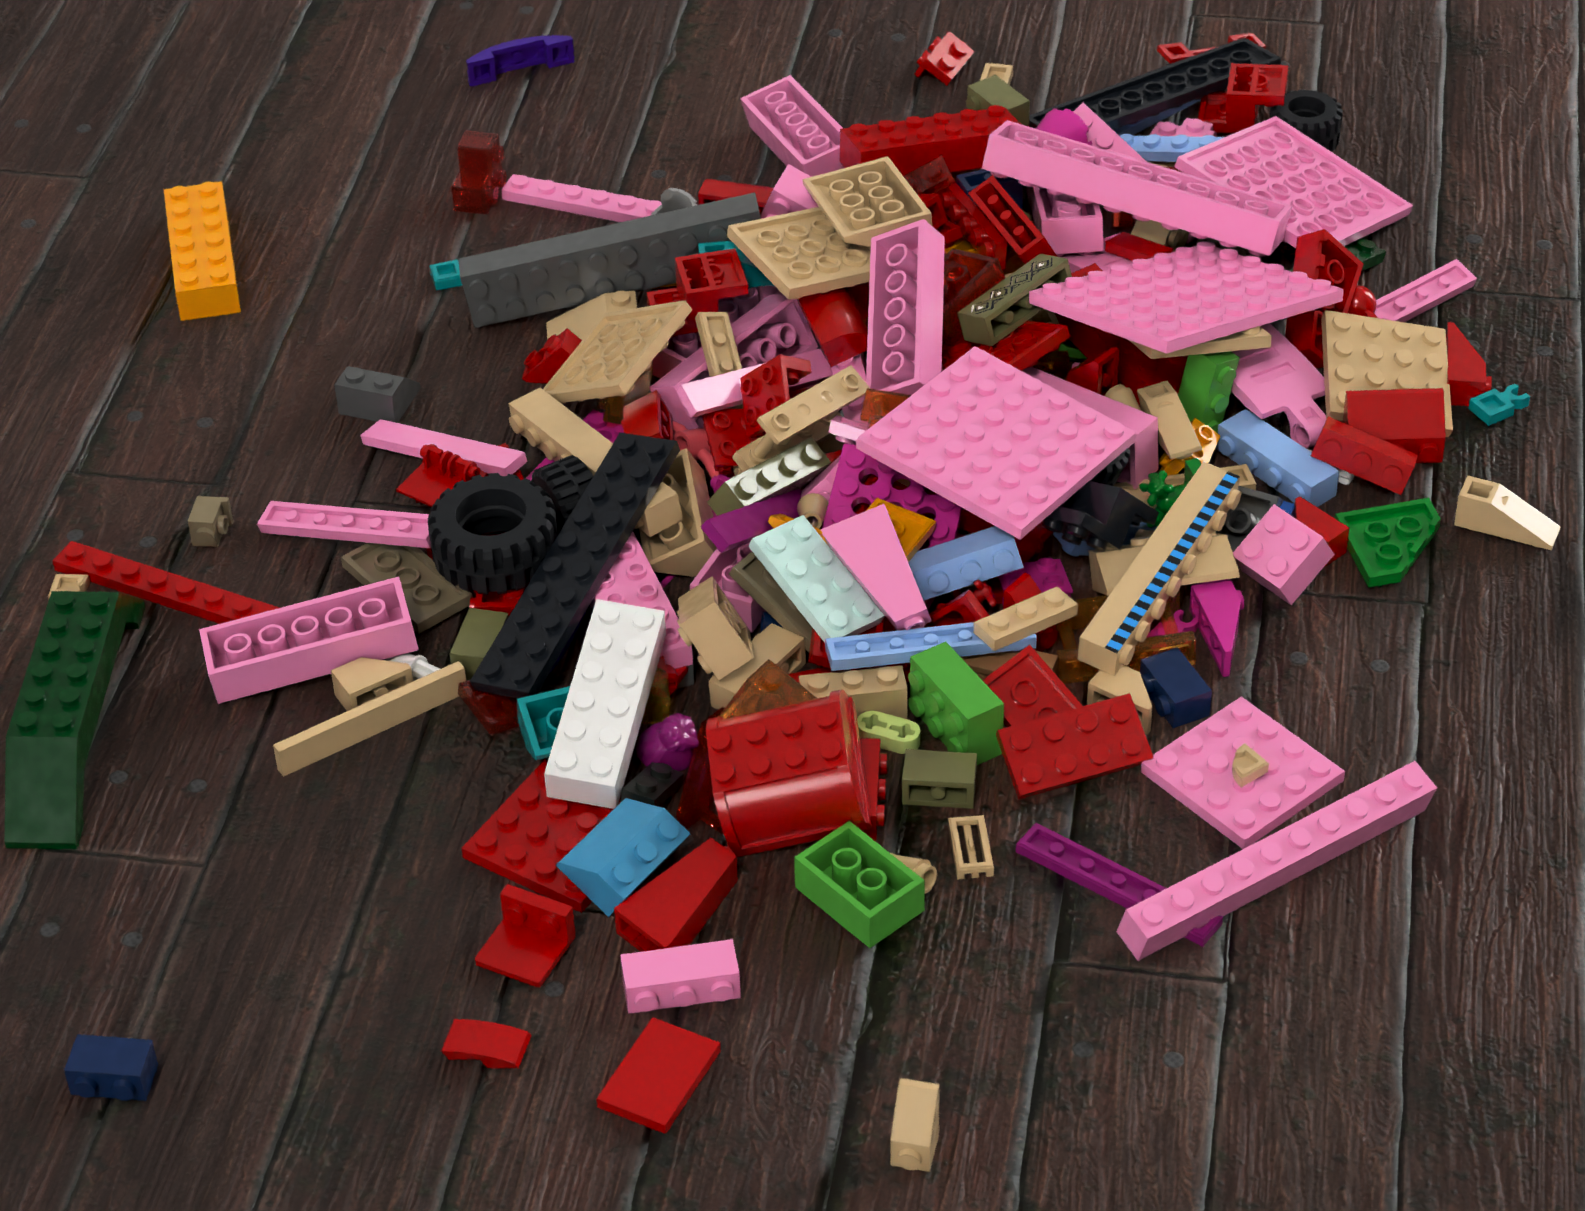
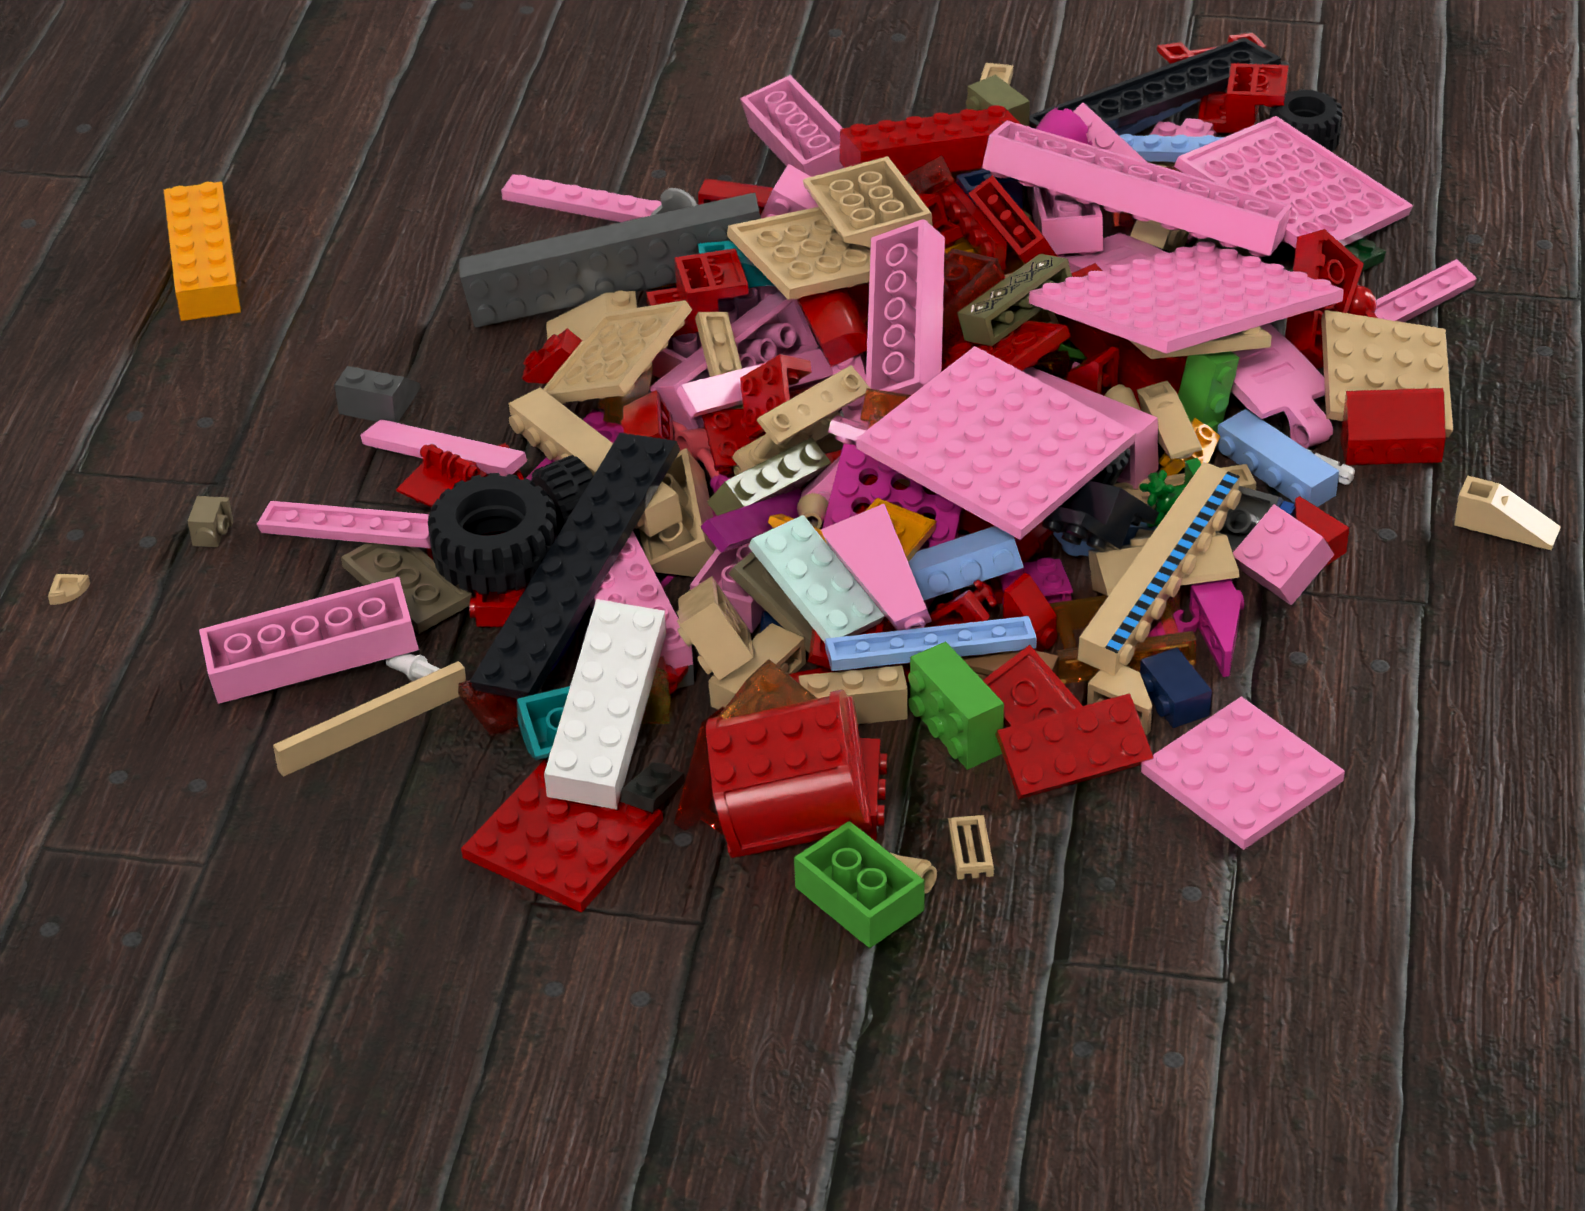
(60, 714): dark green slope -> none
(111, 1067): dark blue brick -> none
(156, 584): red plate -> none
(368, 679): tan slope -> none
(445, 274): teal tile -> none
(476, 638): olive brick -> none
(479, 173): clear red brick -> none
(486, 1041): red slope -> none
(518, 54): dark purple slope -> none
(529, 937): red bracket -> none
(622, 852): dark azure slope -> none
(658, 1075): red tile -> none
(668, 742): magenta hair -> none
(679, 900): red slope -> none
(680, 976): bright pink brick -> none
(890, 731): yellowish green beam -> none
(915, 1125): tan slope -> none
(939, 778): olive brick -> none
(945, 59): bracket -> none
(1025, 618): tan plate -> none
(1097, 873): magenta tile -> none
(1134, 247): red tile -> none
(1248, 765): tan tile -> none
(1275, 860): bright pink brick -> none
(1364, 455): red brick -> none
(1389, 538): green plate -> none
(1465, 368): red slope -> none
(1497, 406): teal plate -> none

